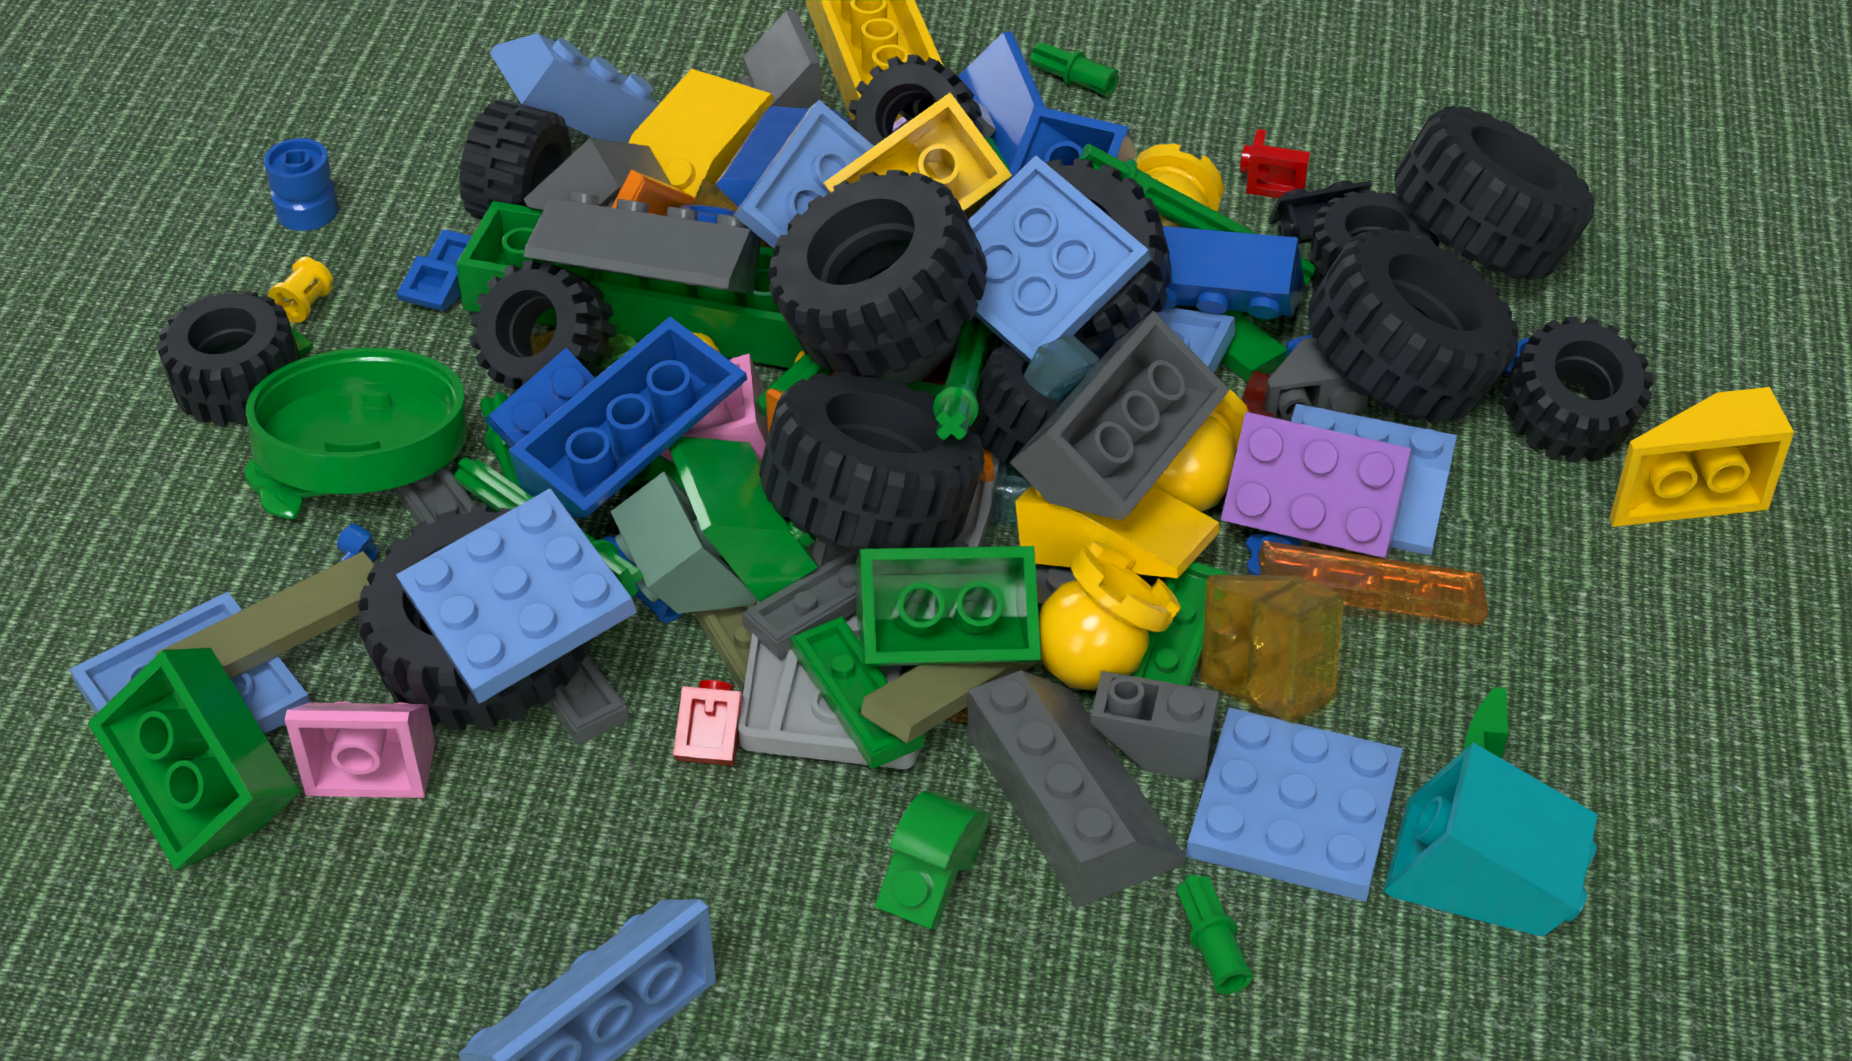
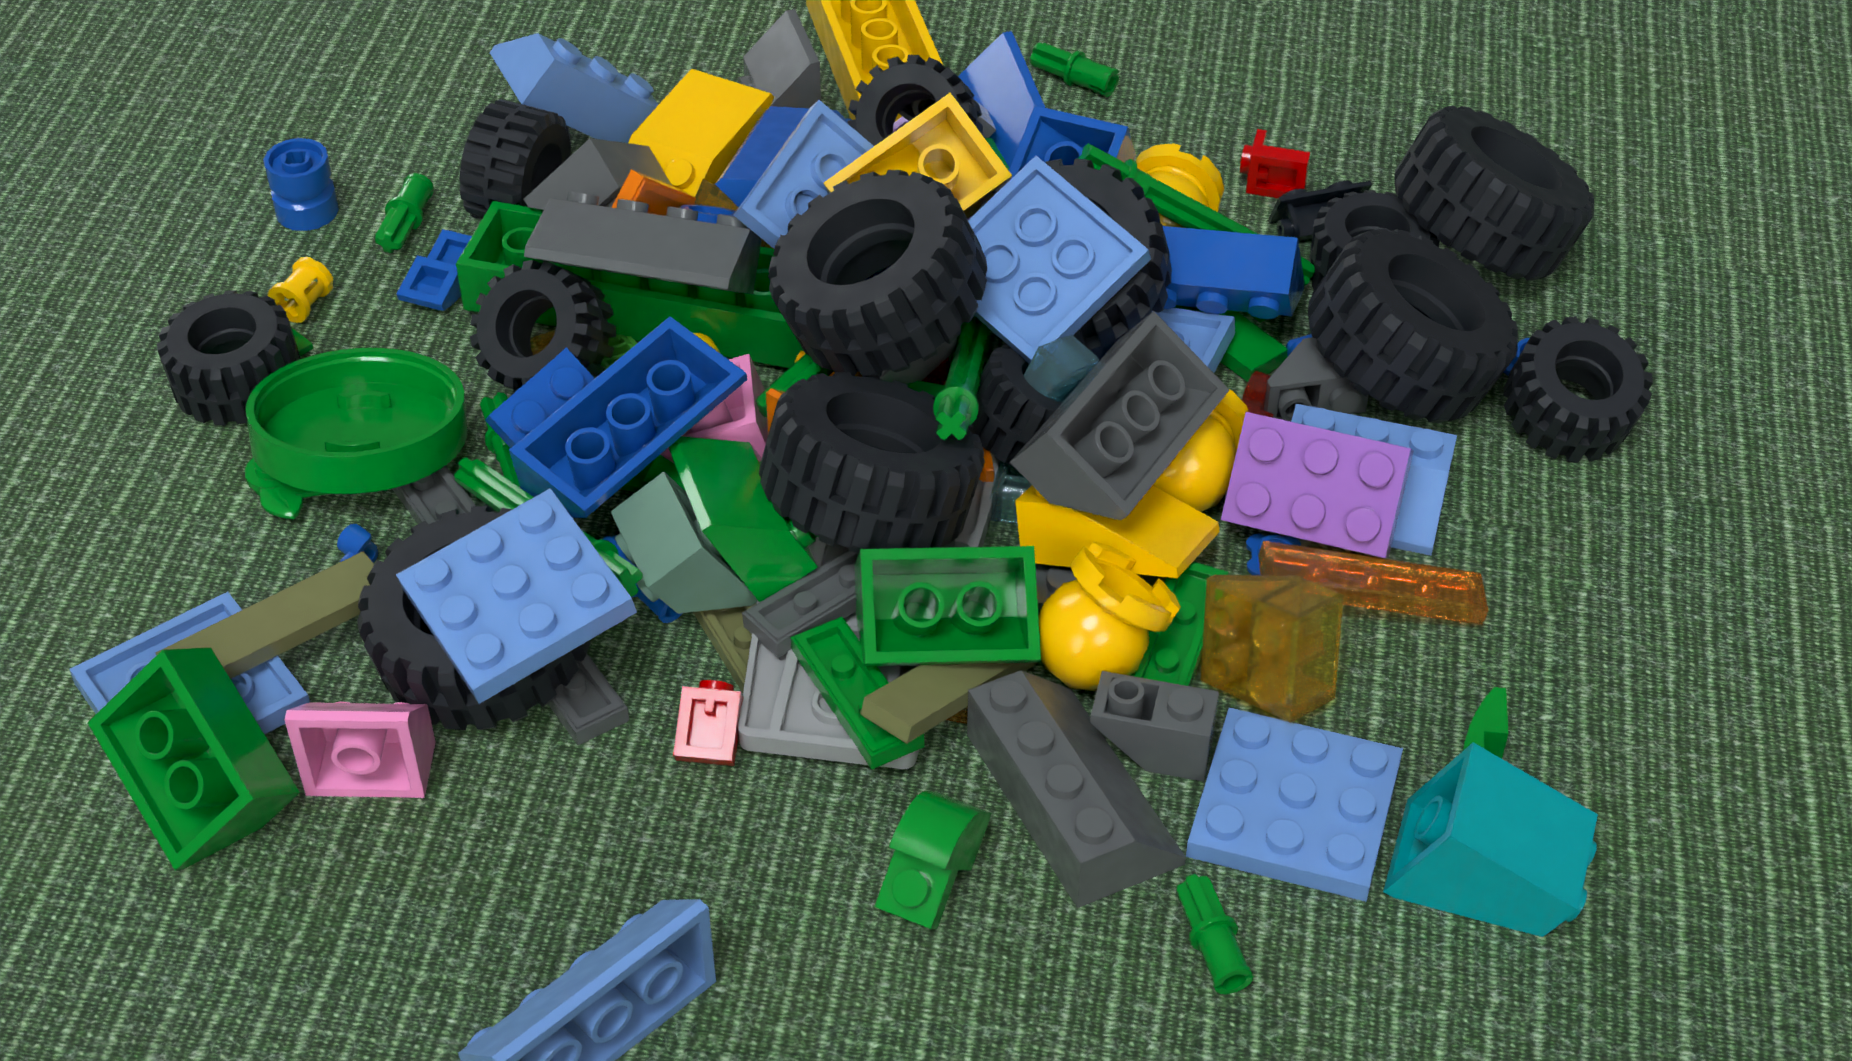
(404, 212): none -> green axle
(1706, 461): yellow slope -> none

